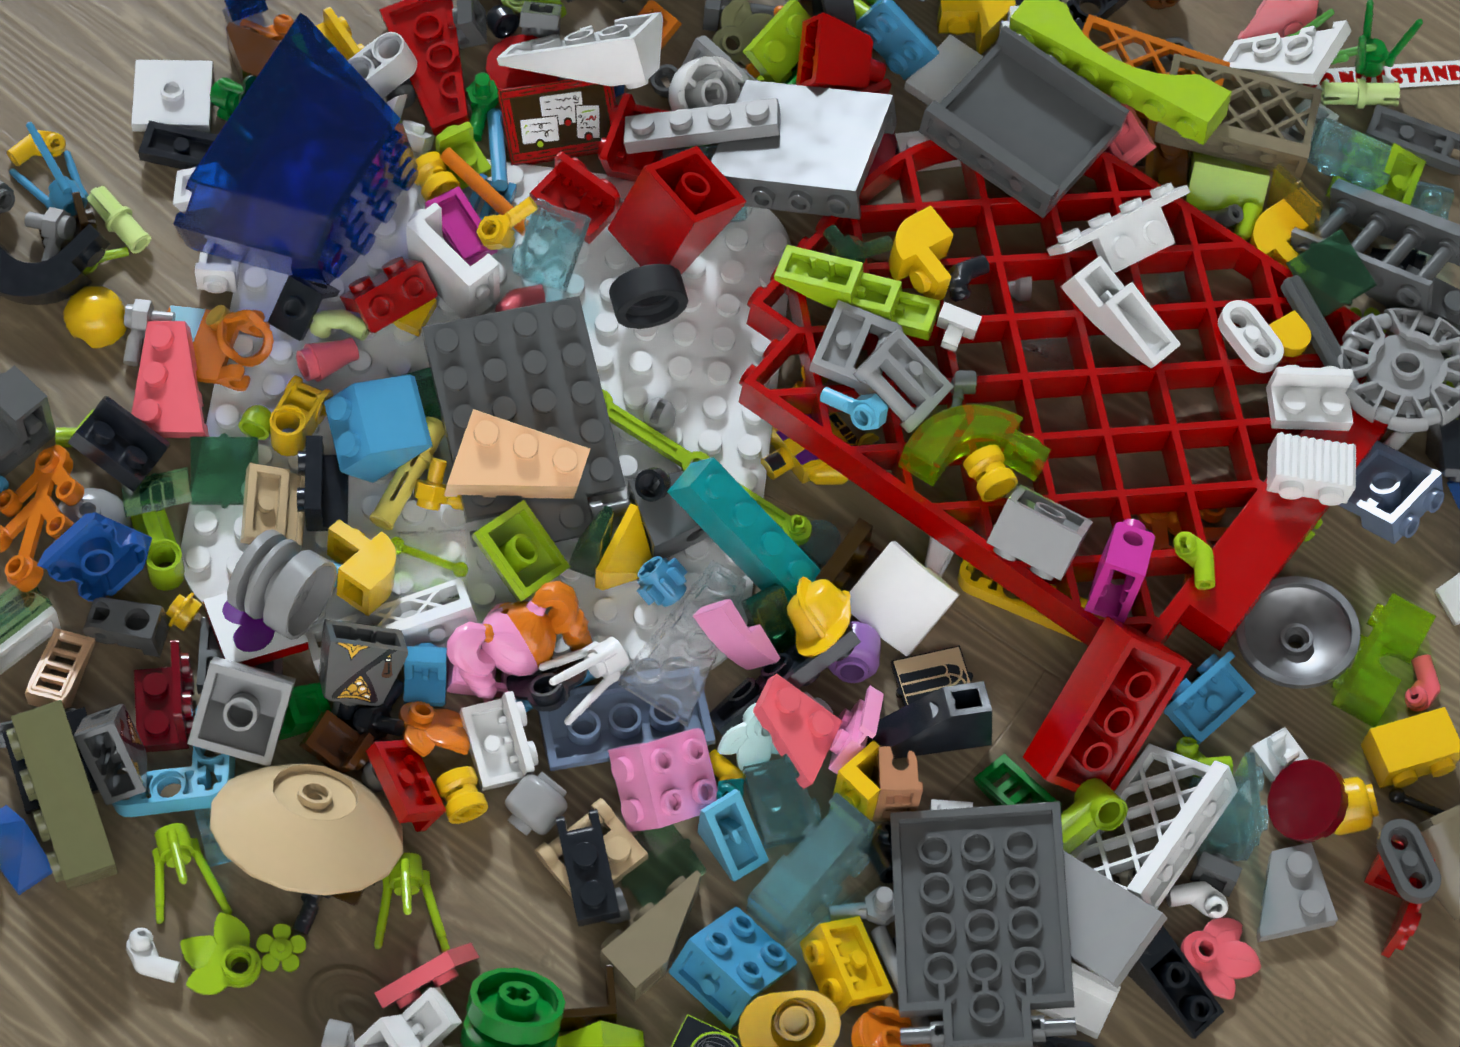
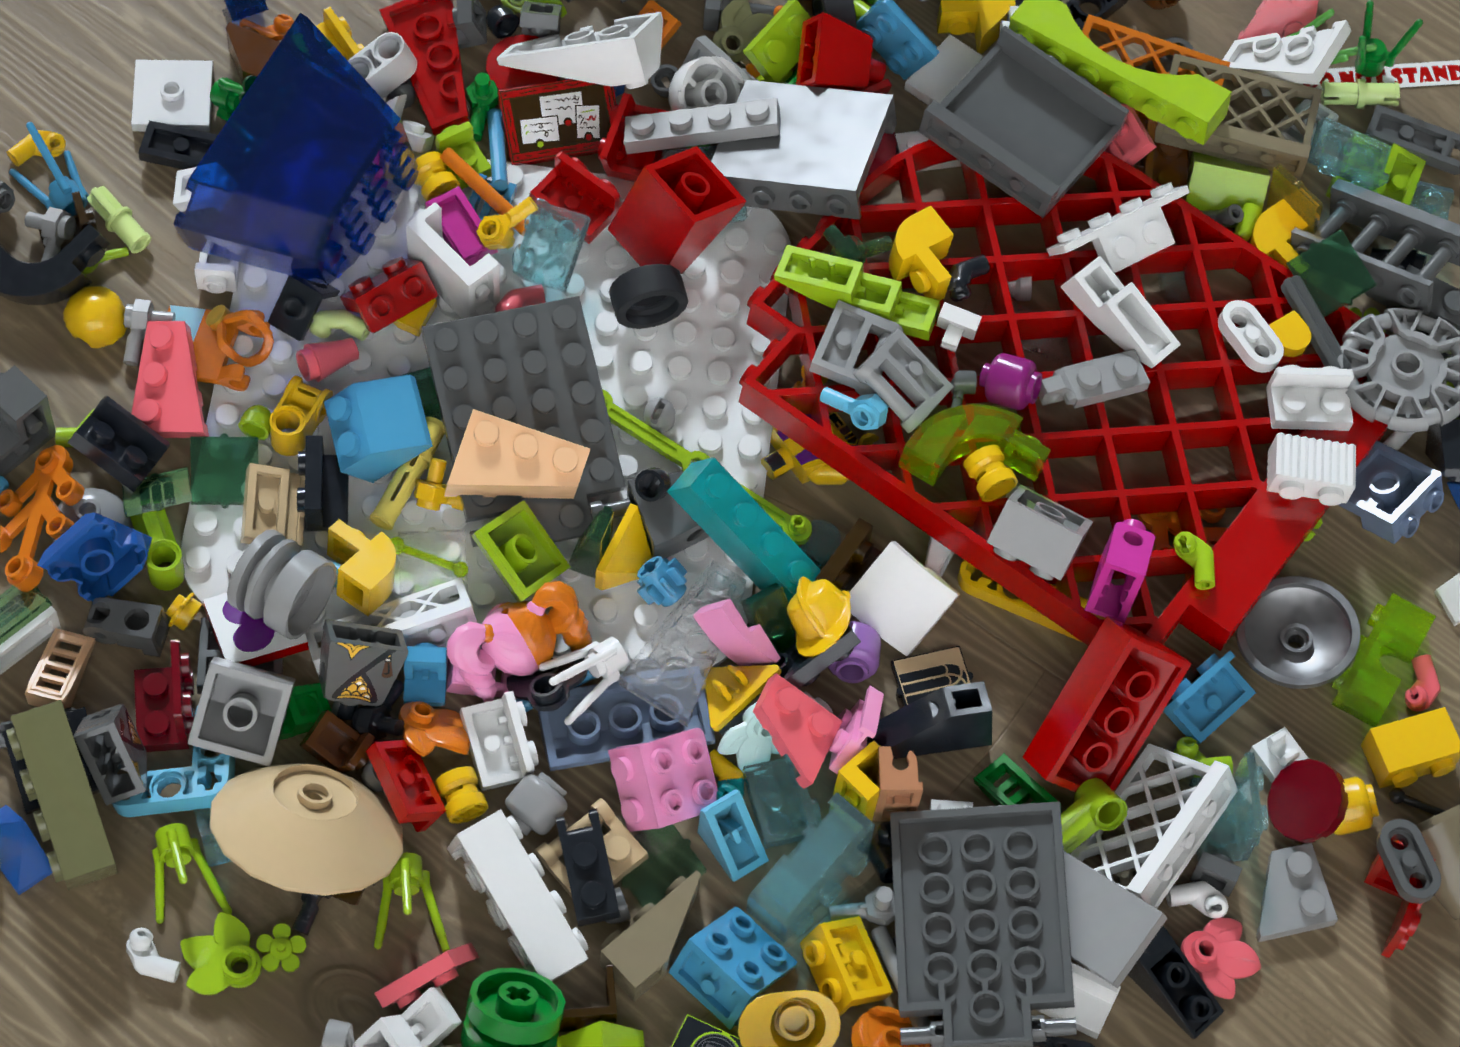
(519, 896): none -> white wedge
(733, 688): none -> yellow piece
(1011, 381): none -> magenta head
(1095, 380): none -> light grey hinge

